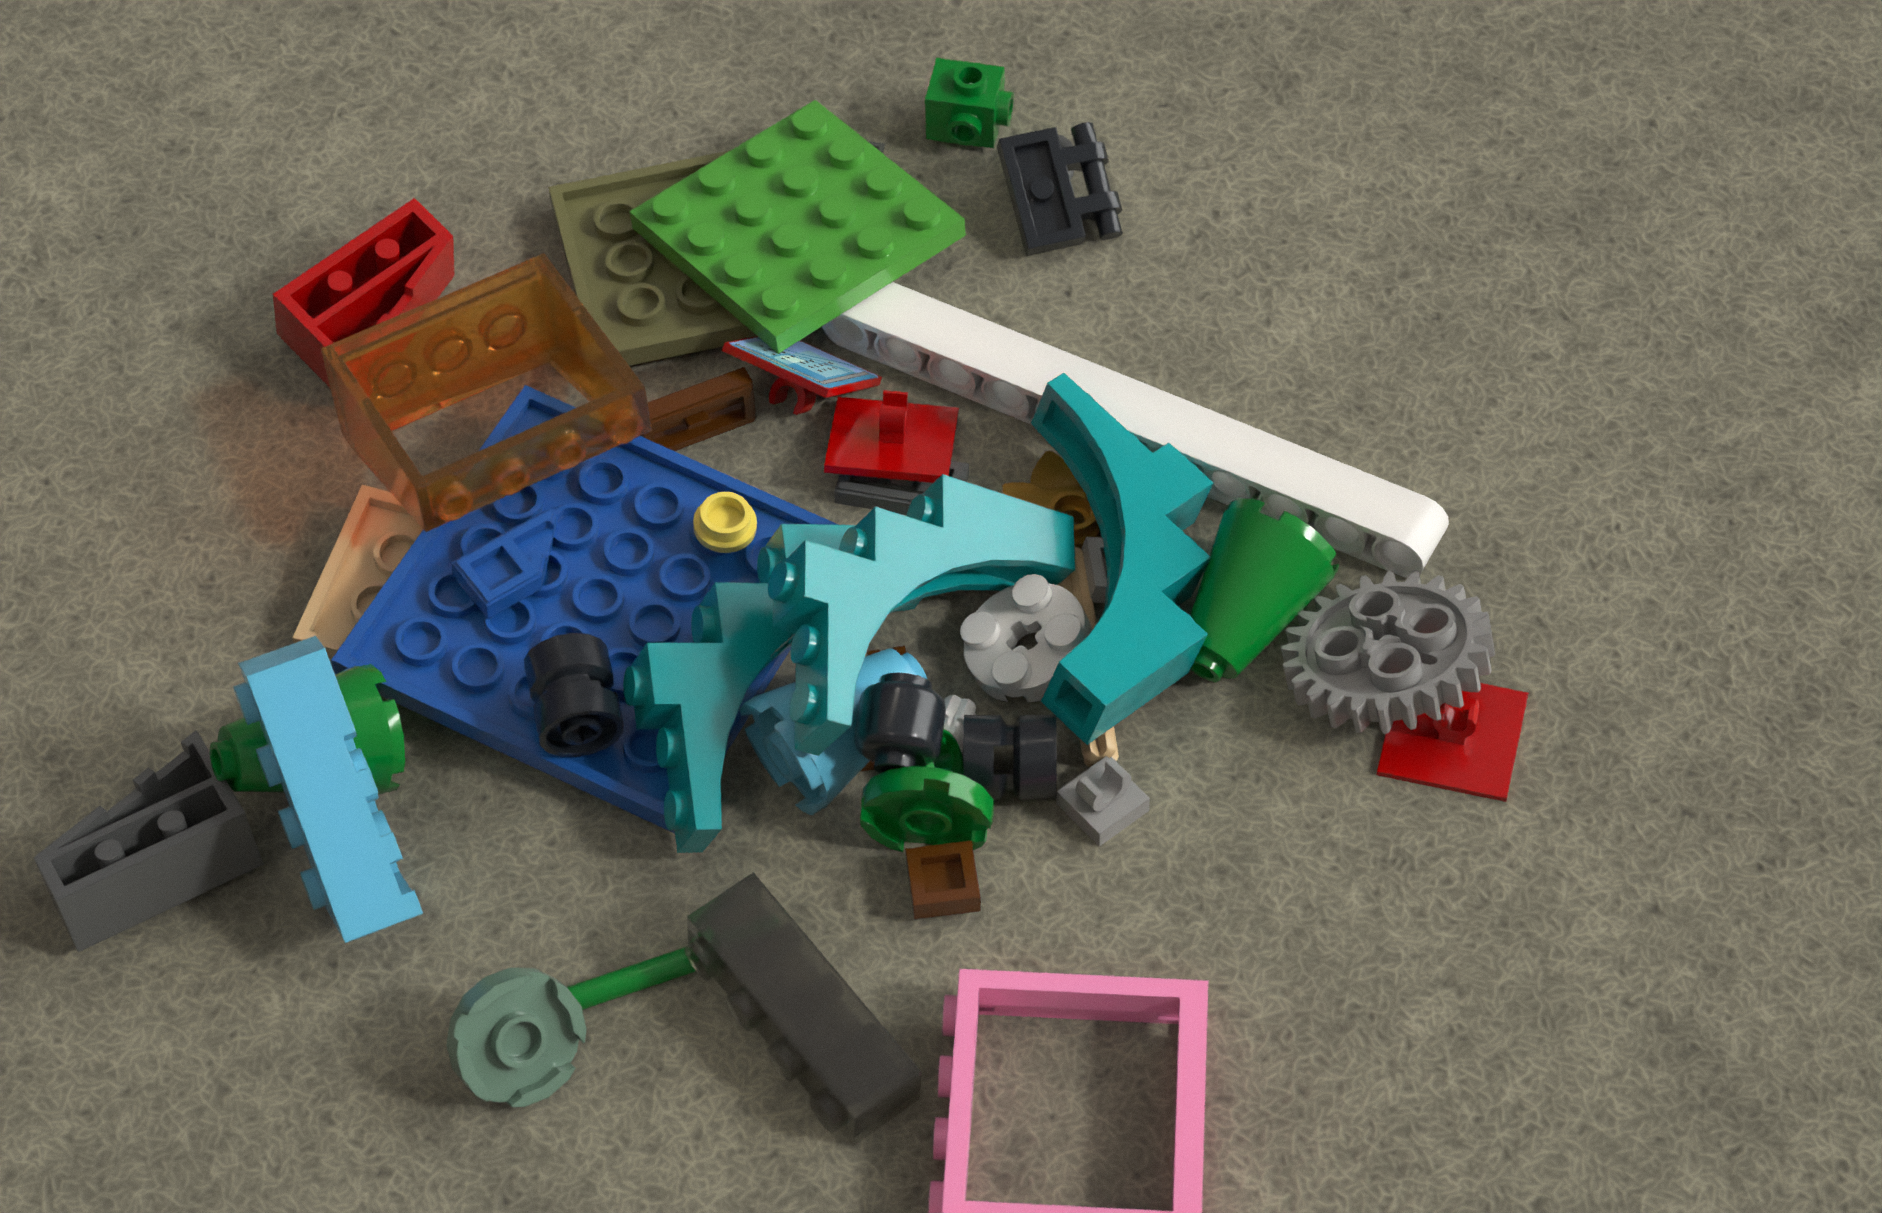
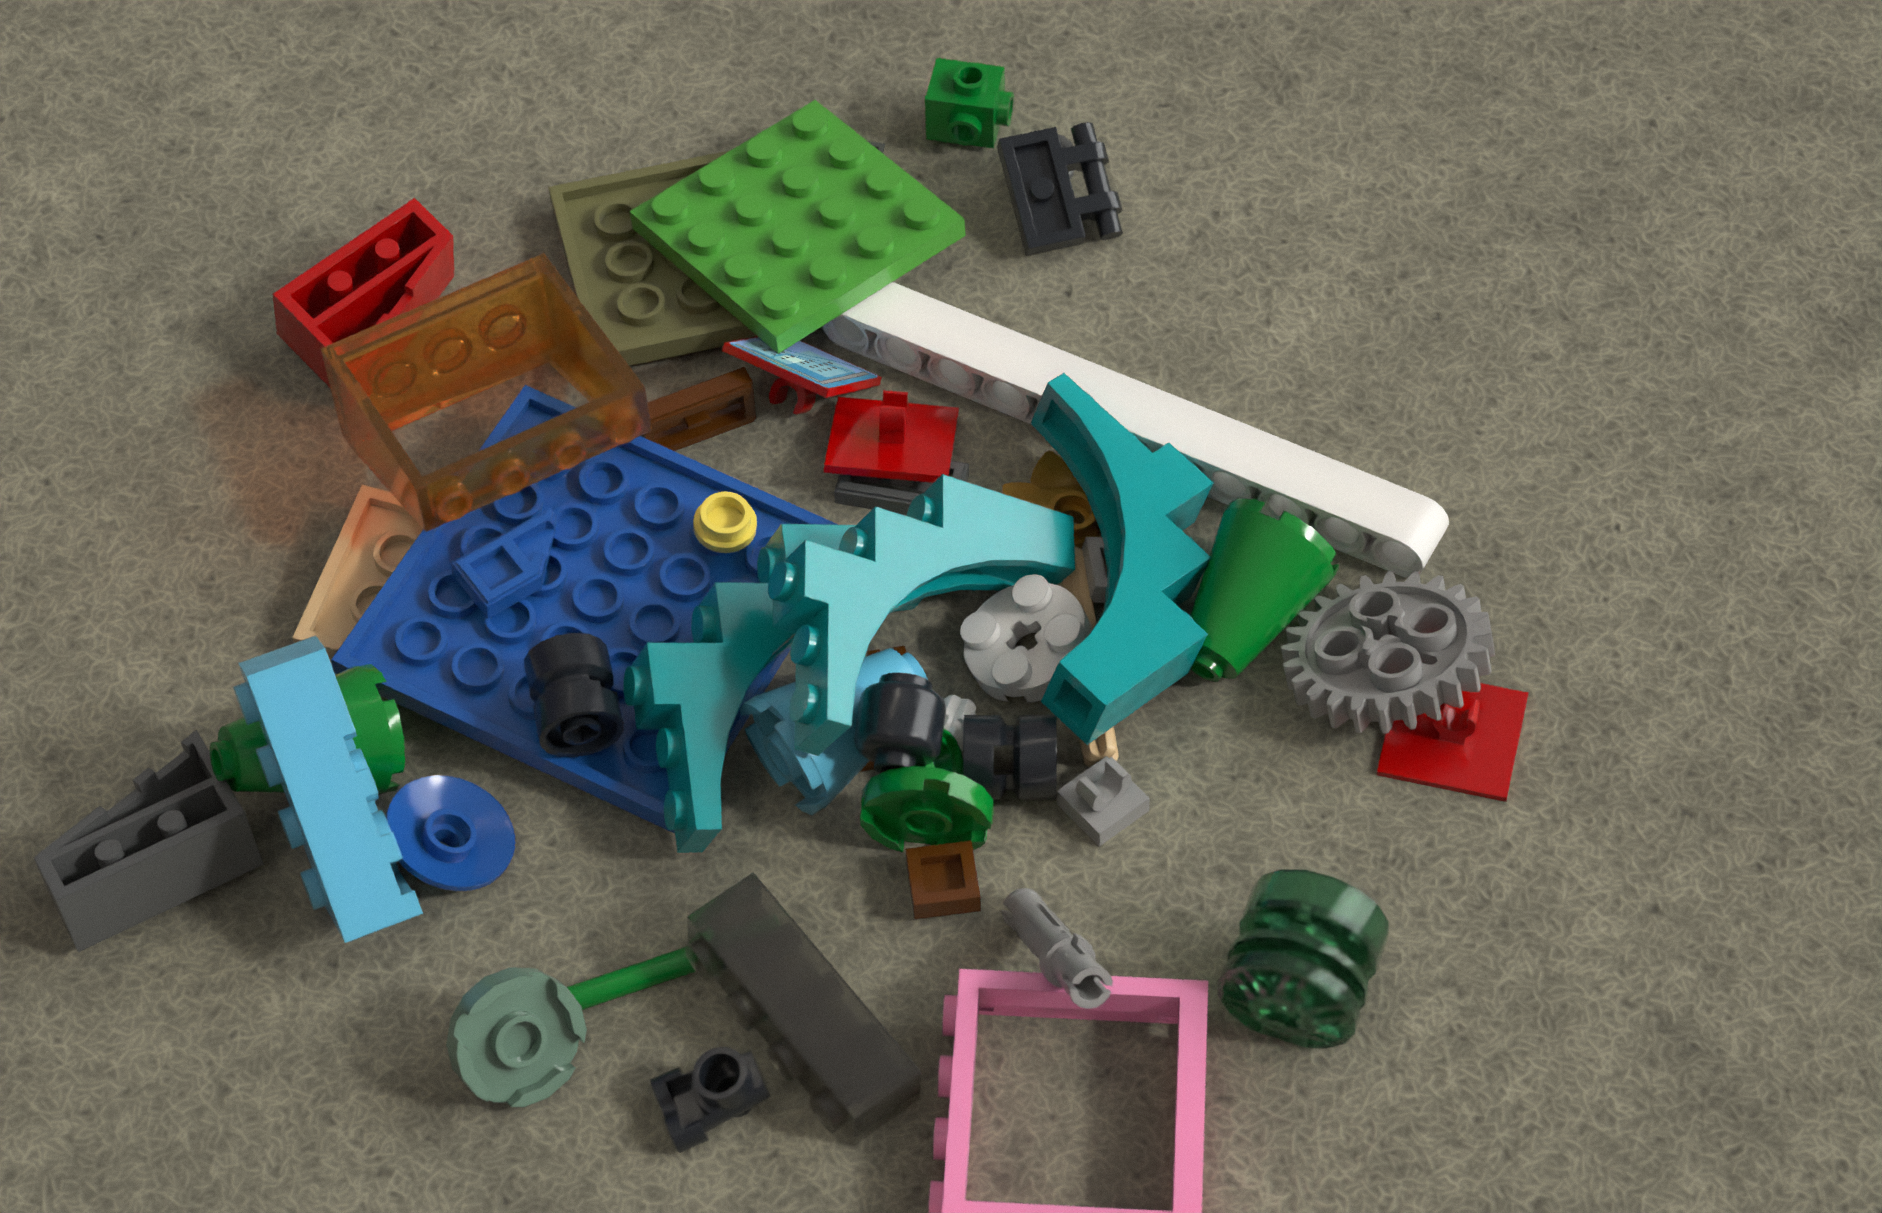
(463, 818): none -> blue dish
(699, 1099): none -> black plate
(1063, 957): none -> light grey pin
(1303, 958): none -> clear green wheel

